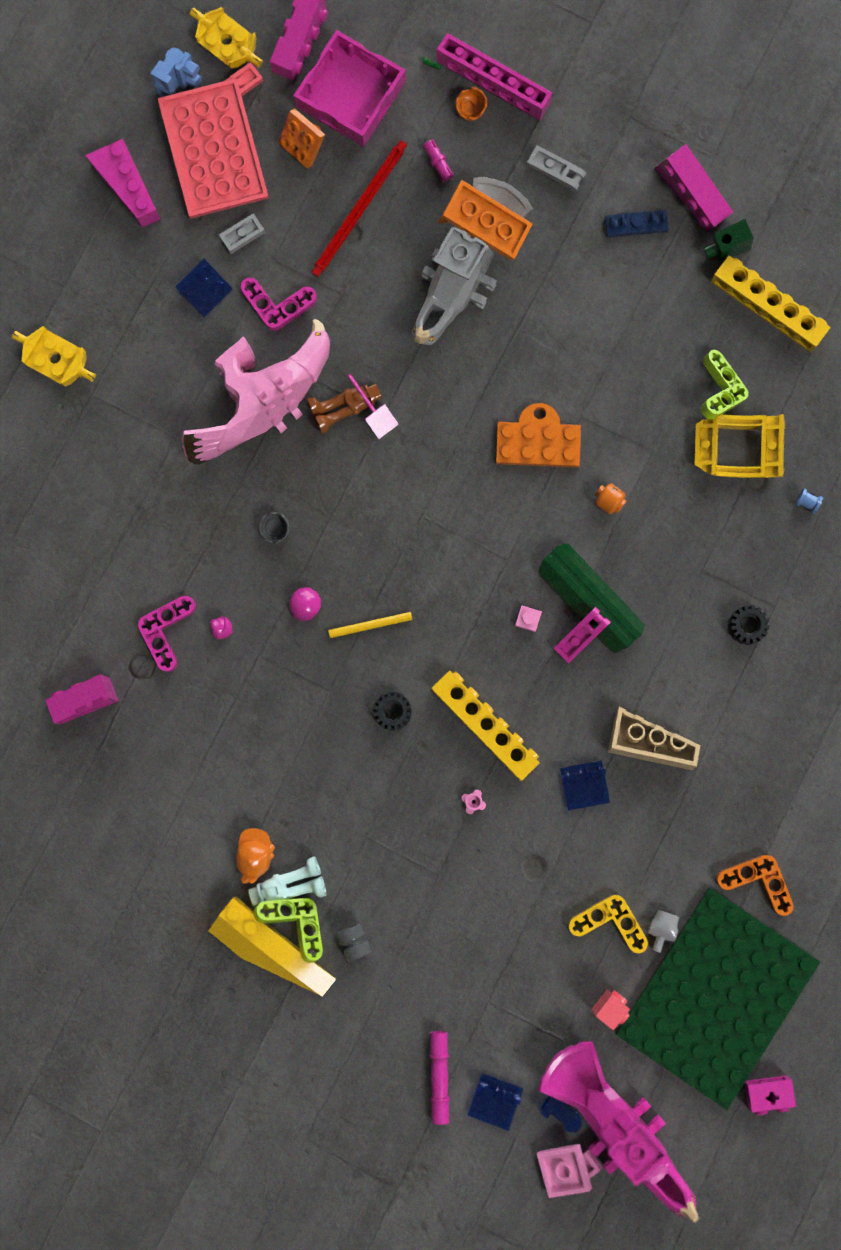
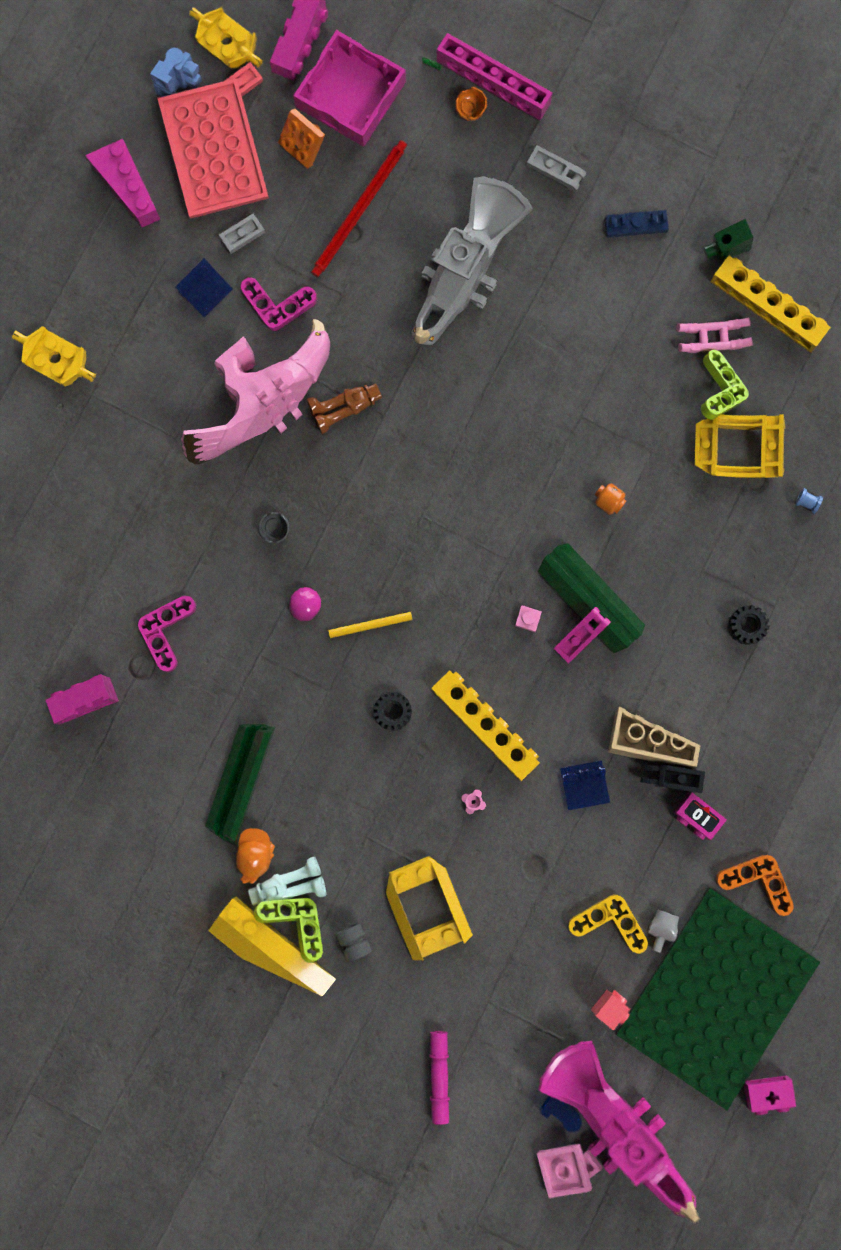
(221, 627): dark pink piece -> none
(239, 781): none -> dark green piece
(381, 420): piece -> none
(436, 937): none -> yellow wedge
(438, 160): dark pink pin -> none
(486, 220): orange plate -> none
(495, 1101): clear blue hinge -> none
(538, 440): orange plate -> none
(675, 778): none -> black hinge
(694, 187): dark pink wedge -> none
(699, 816): none -> brick
(723, 328): none -> bright pink piece

